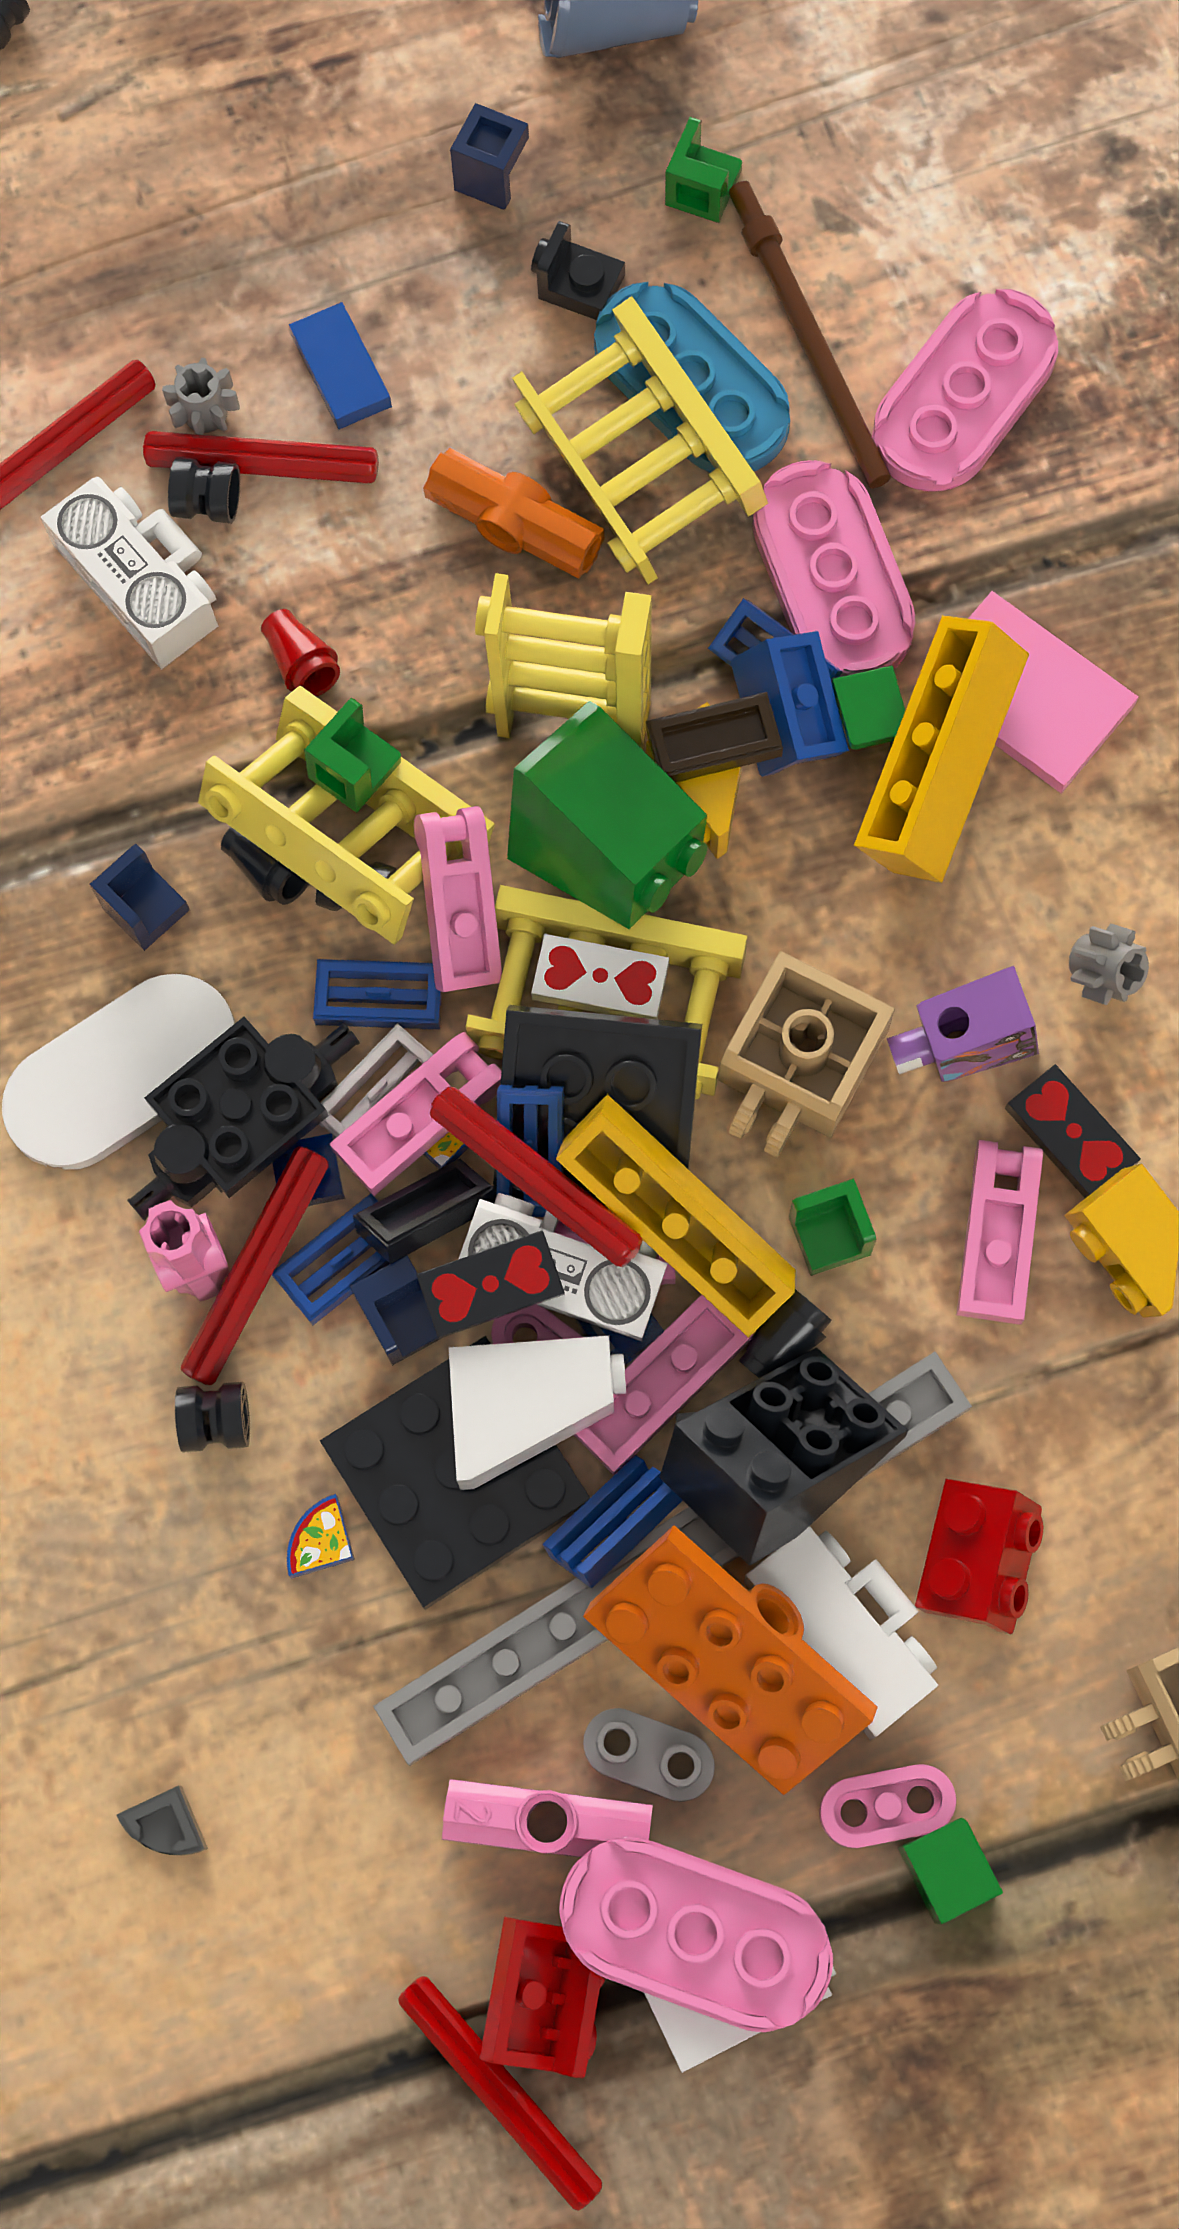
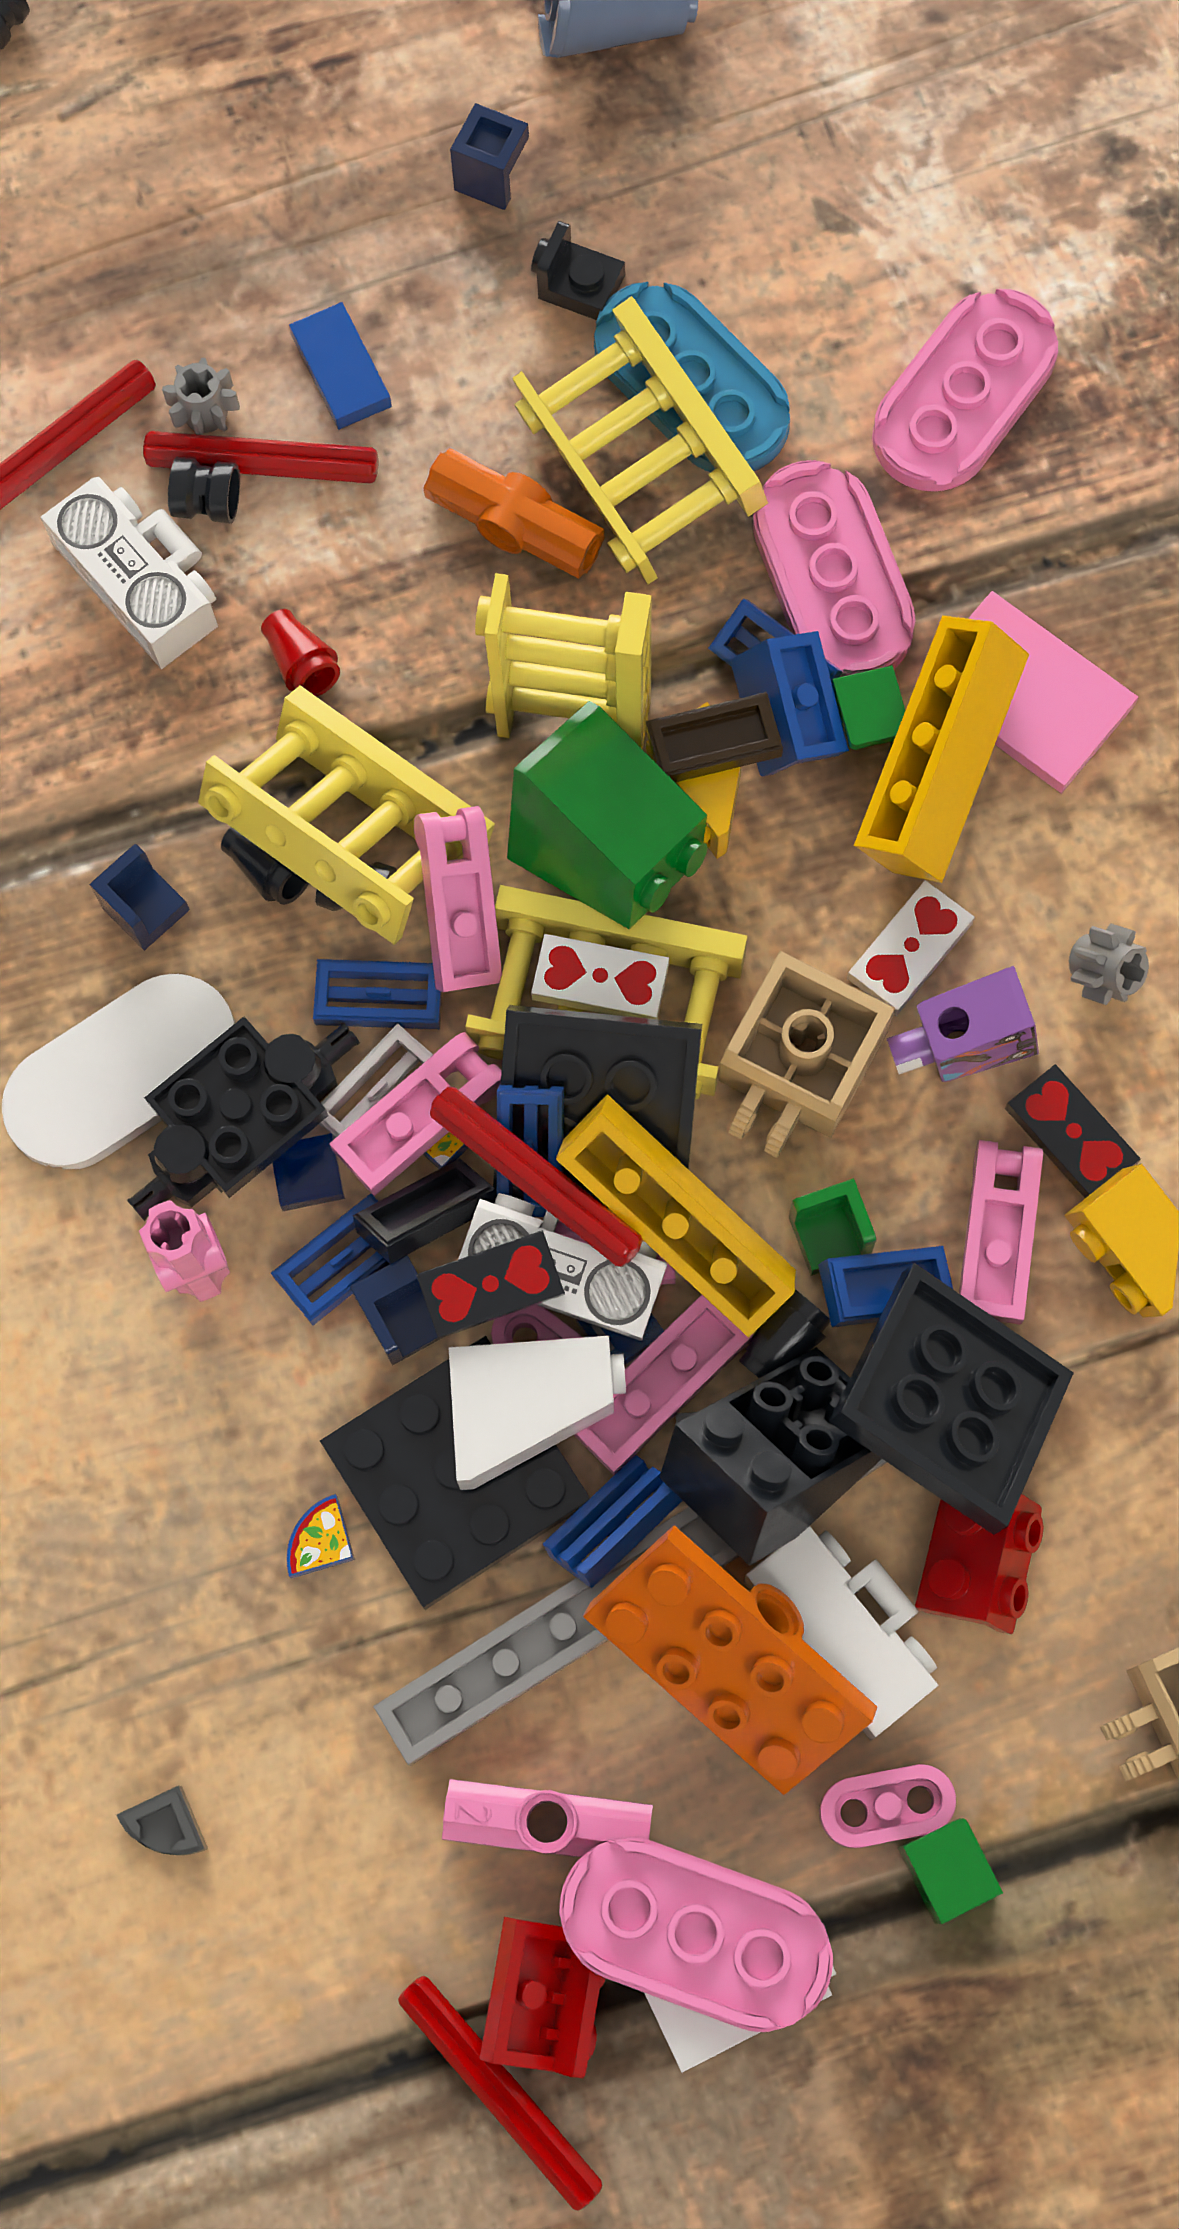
(212, 1417): black wheel -> none
(254, 1266): red axle -> none
(350, 758): green panel -> none
(648, 1755): light grey plate -> none
(699, 176): green panel -> none
(764, 242): reddish brown bar -> none
(862, 1284): none -> blue tile
(911, 947): none -> white tile
(952, 1398): none -> black plate

